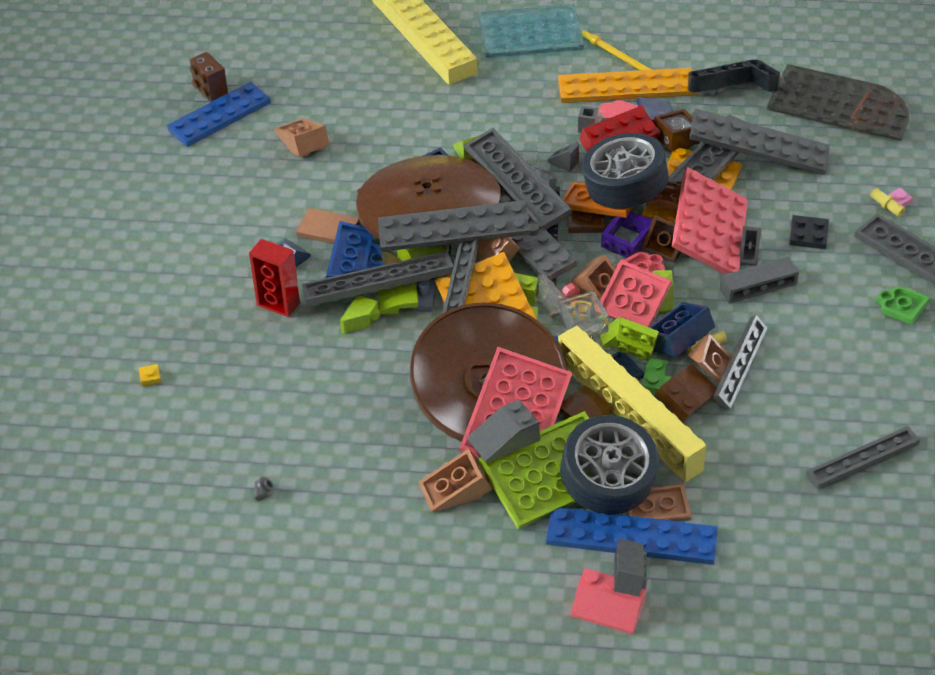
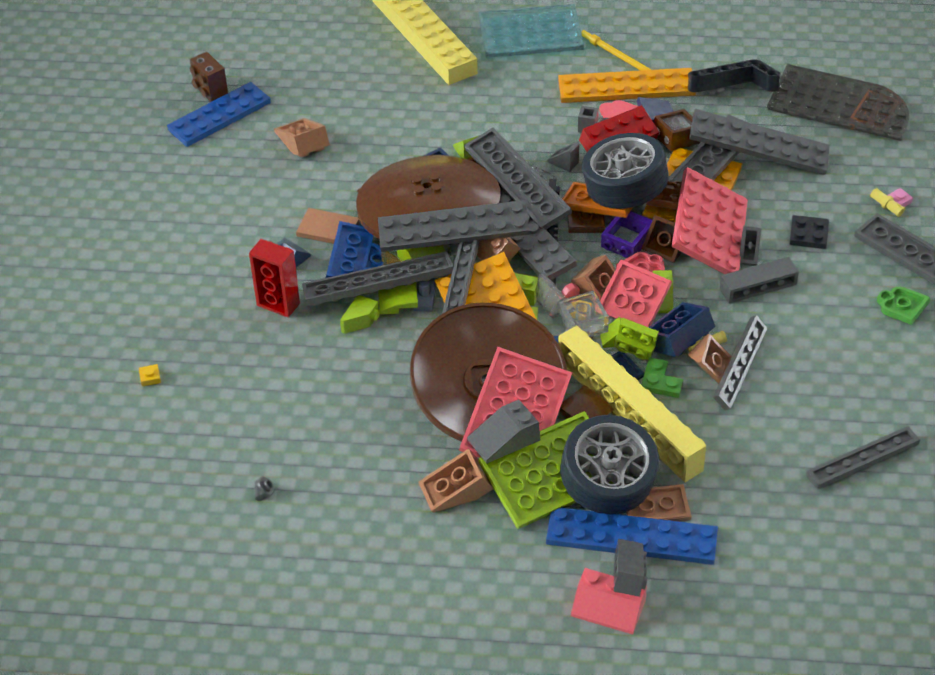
(686, 392): reddish brown slope -> none

